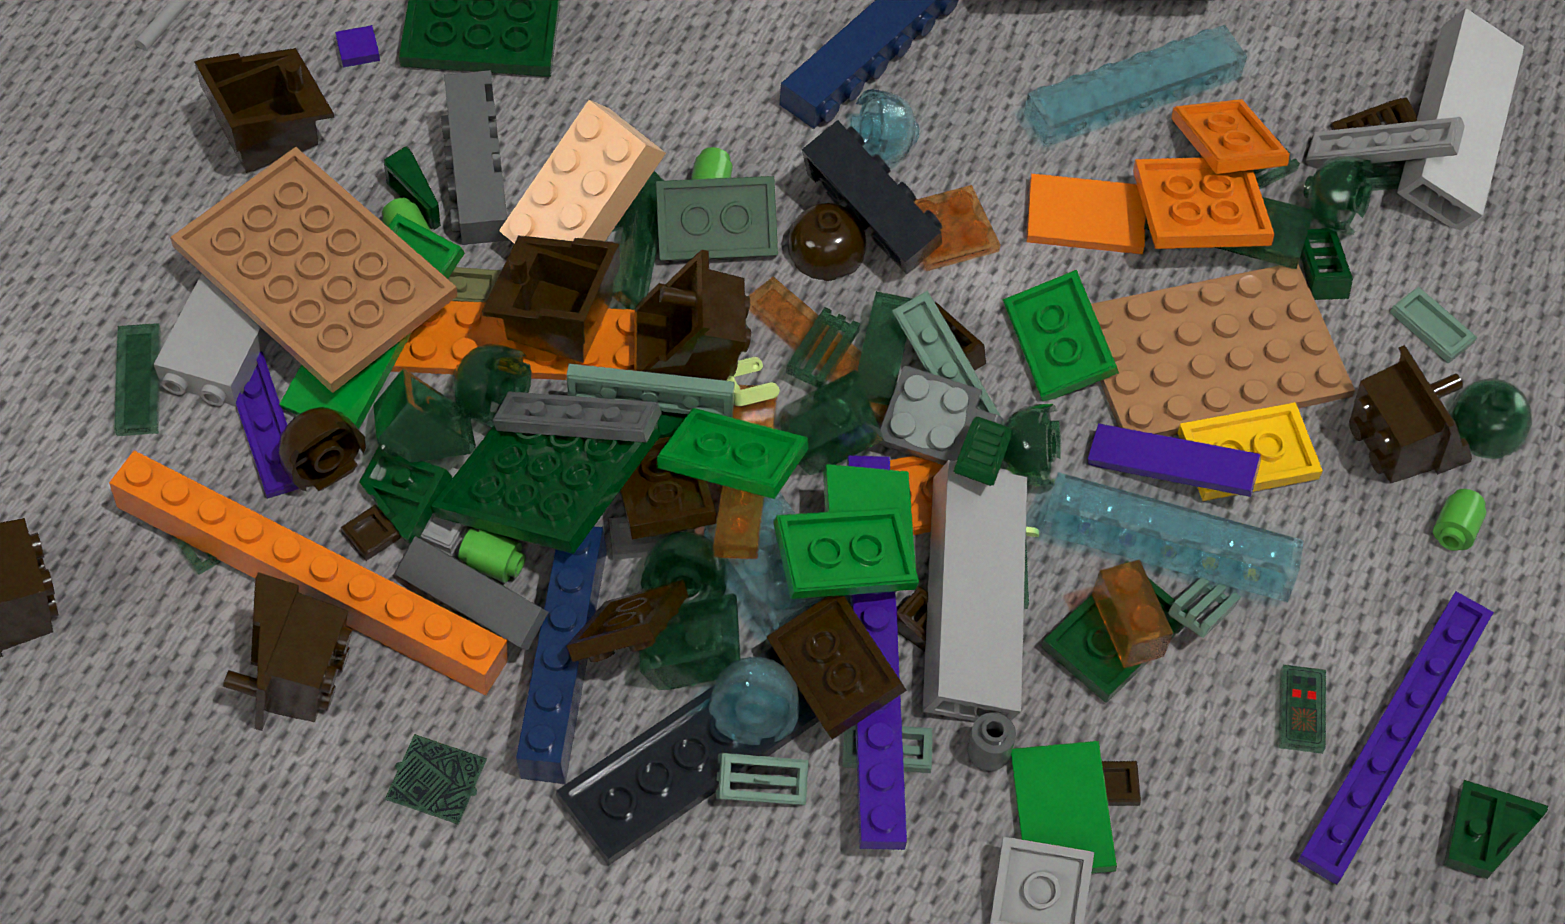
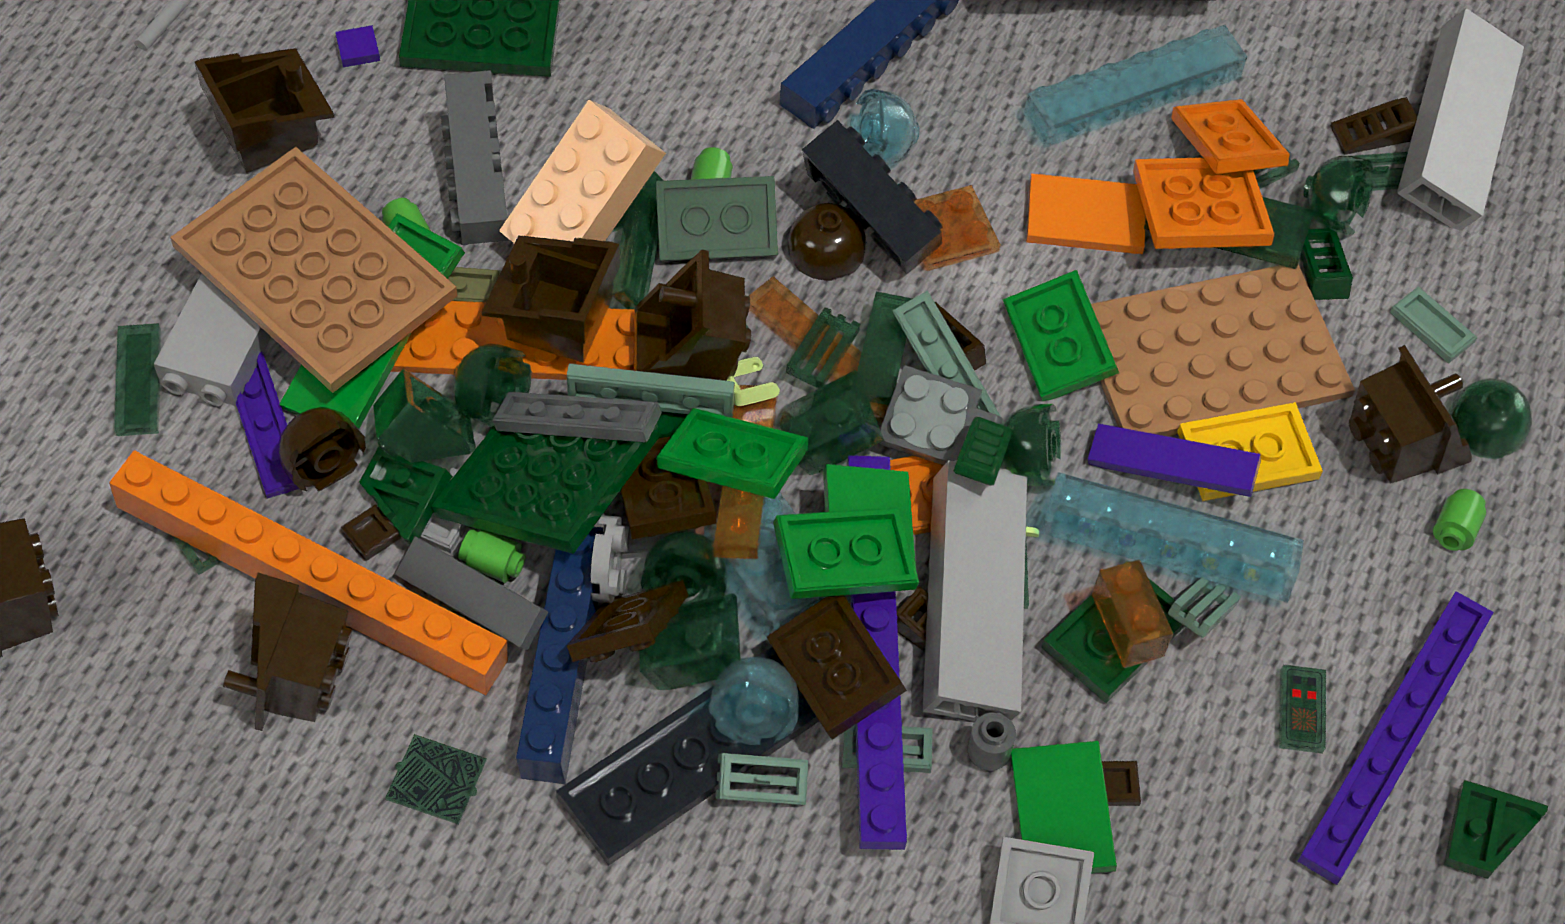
(409, 182): dark green slope -> none
(607, 559): none -> light grey plate
(1389, 141): light grey tile -> none

